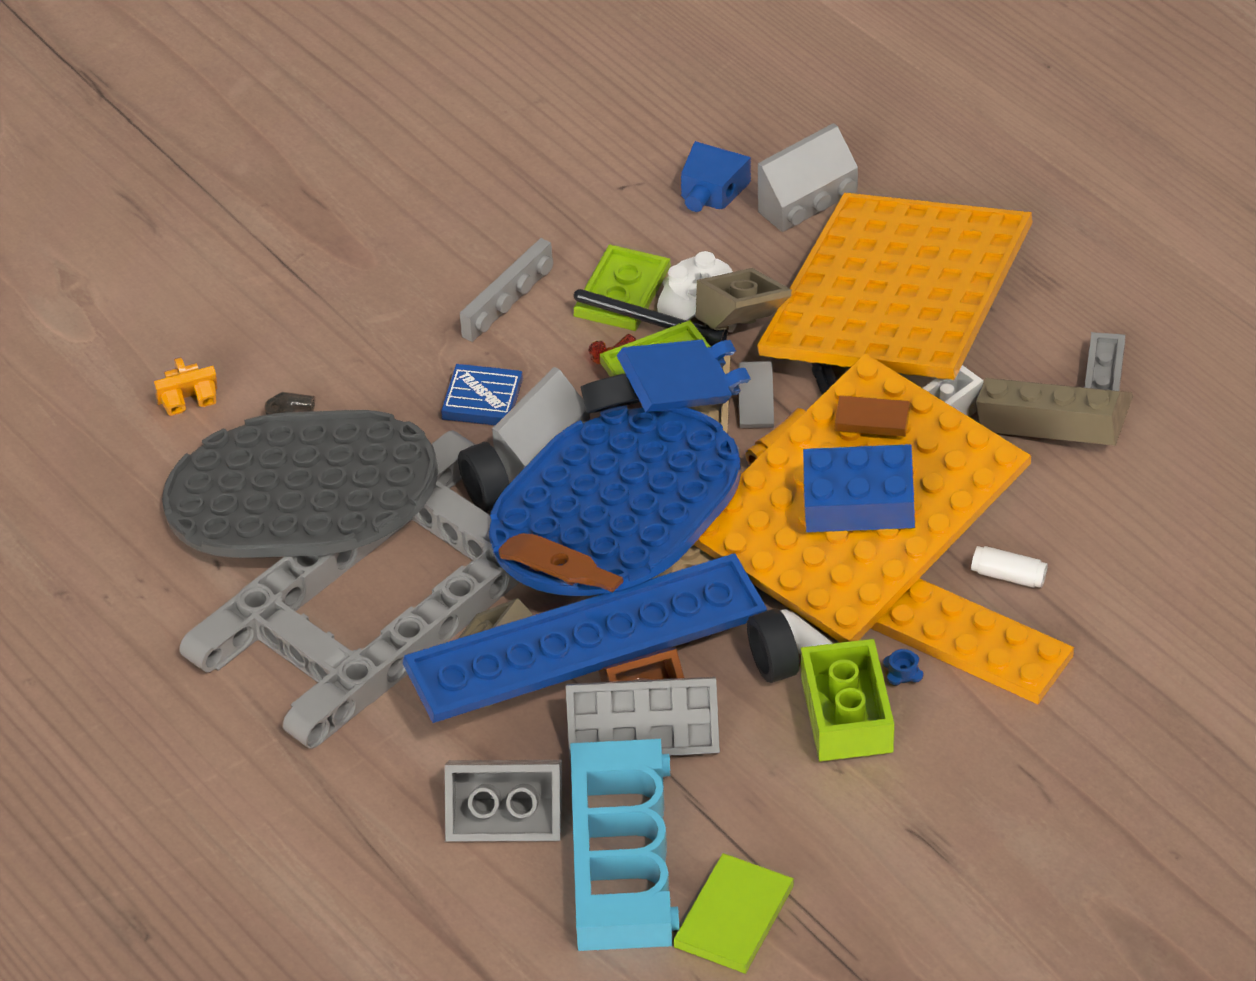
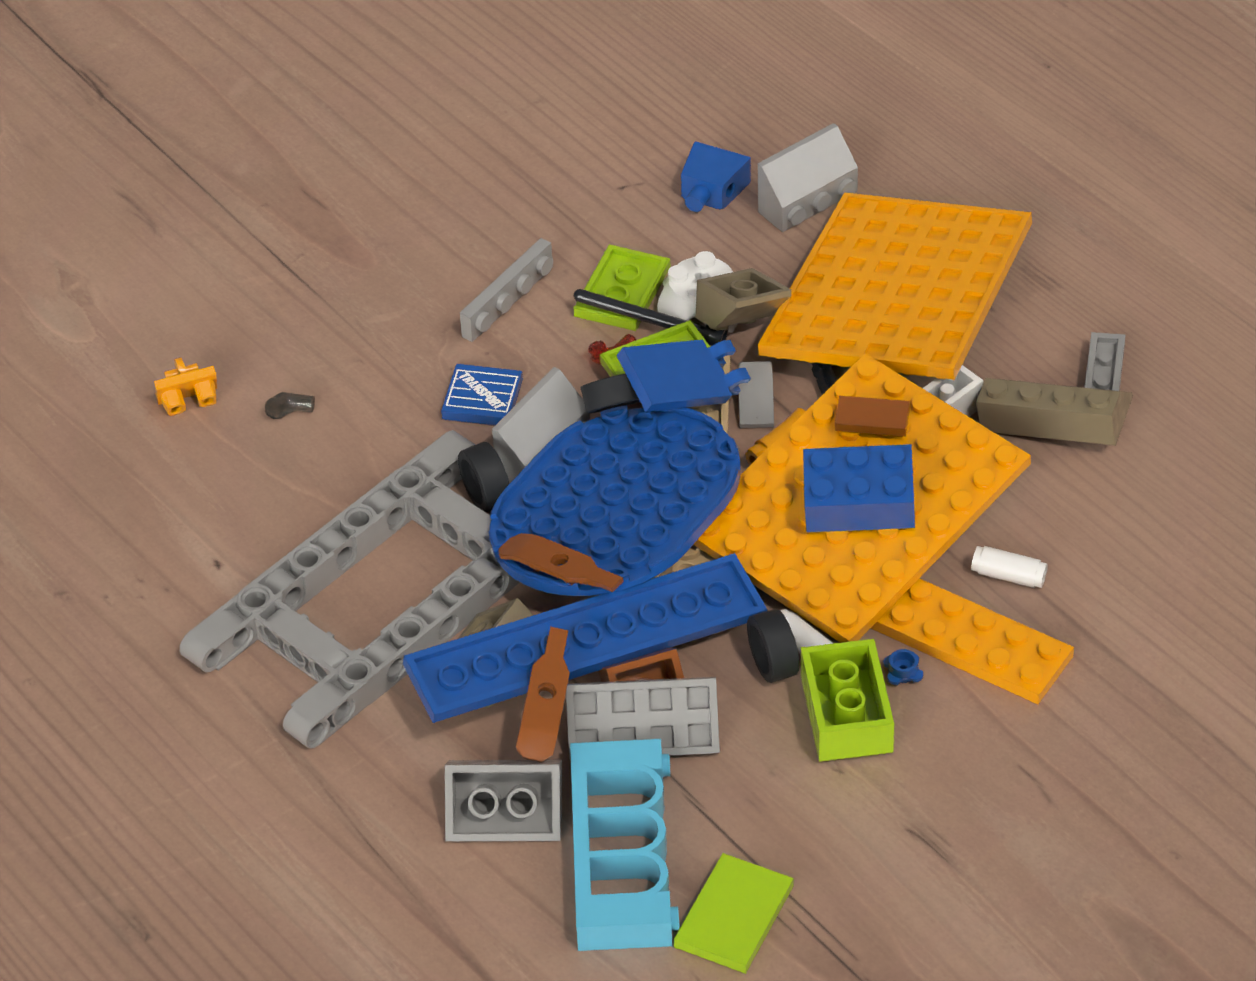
(300, 484): dark grey tile -> none
(541, 715): none -> dark orange piece

